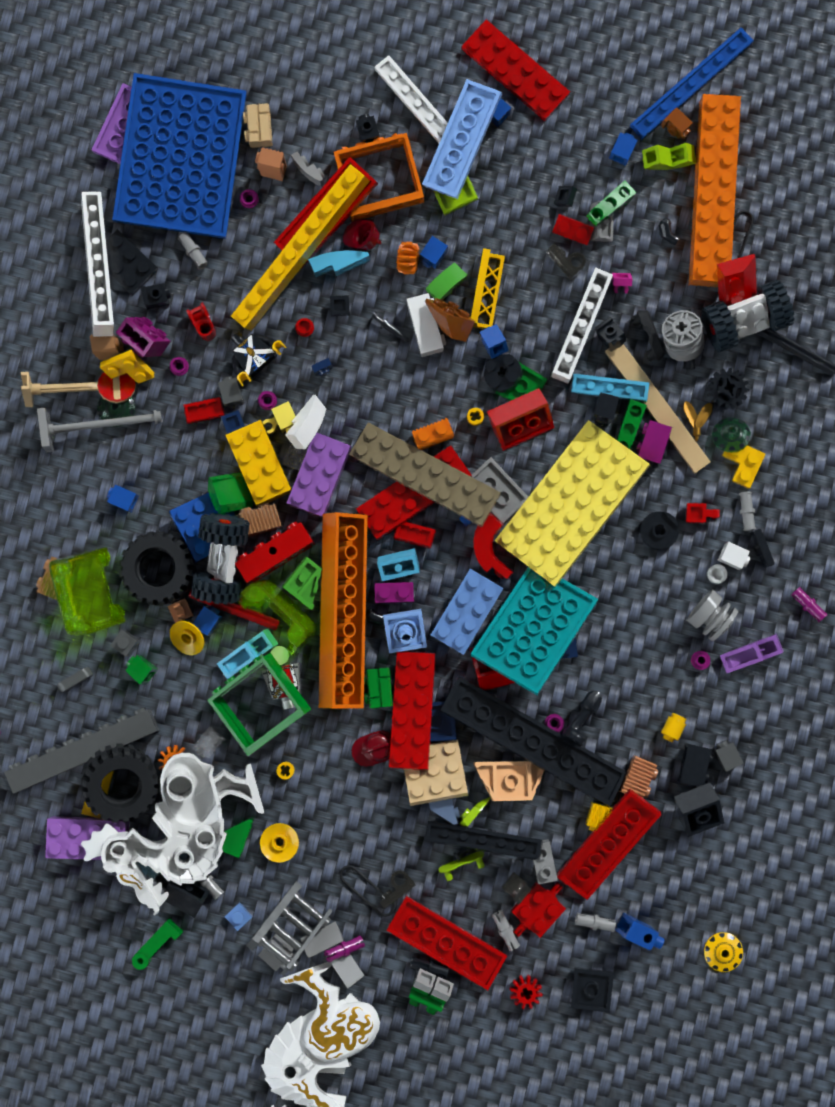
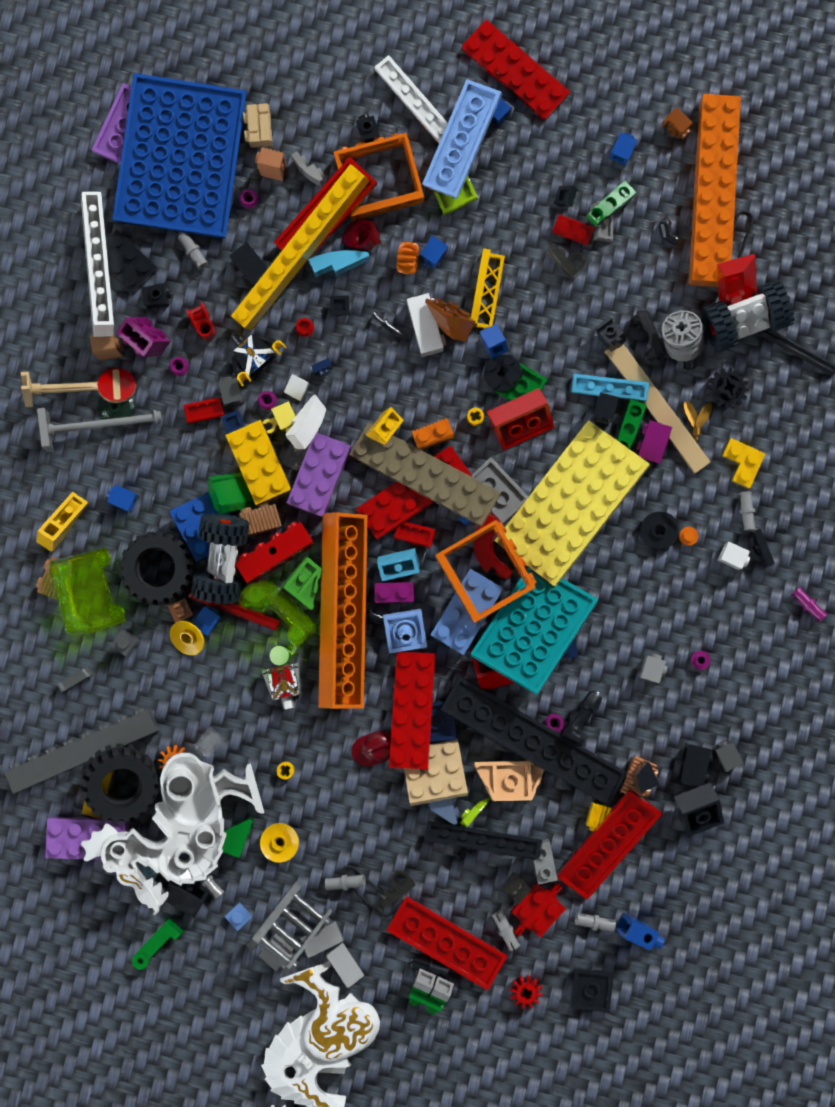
(61, 522): none -> yellow slope
(127, 363): yellow plate -> none
(140, 669): green slope -> none
(233, 723): green window -> none
(247, 653): medium azure slope -> none
(248, 263): none -> black brick
(296, 387): none -> white slope
(344, 949): magenta pin -> none
(345, 882): none -> light grey pin
(379, 688): green brick -> none
(385, 426): none -> yellow slope
(446, 281): bright green slope -> none
(446, 868): lime piece -> none
(509, 547): none -> orange window
(581, 325): white brick -> none
(621, 279): dark pink tile -> none
(644, 777): none -> black brick
(653, 668): none -> light grey brick
(666, 158): lime brick -> none
(673, 727): yellow brick -> none
(688, 536): none -> orange plate
(691, 83): blue tile -> none
(698, 513): red plate -> none
(712, 615): light grey wheel -> none
(717, 574): white tile -> none
(718, 943): yellow dish -> none
(731, 441): clear green dish -> none
(751, 653): medium lavender slope -> none

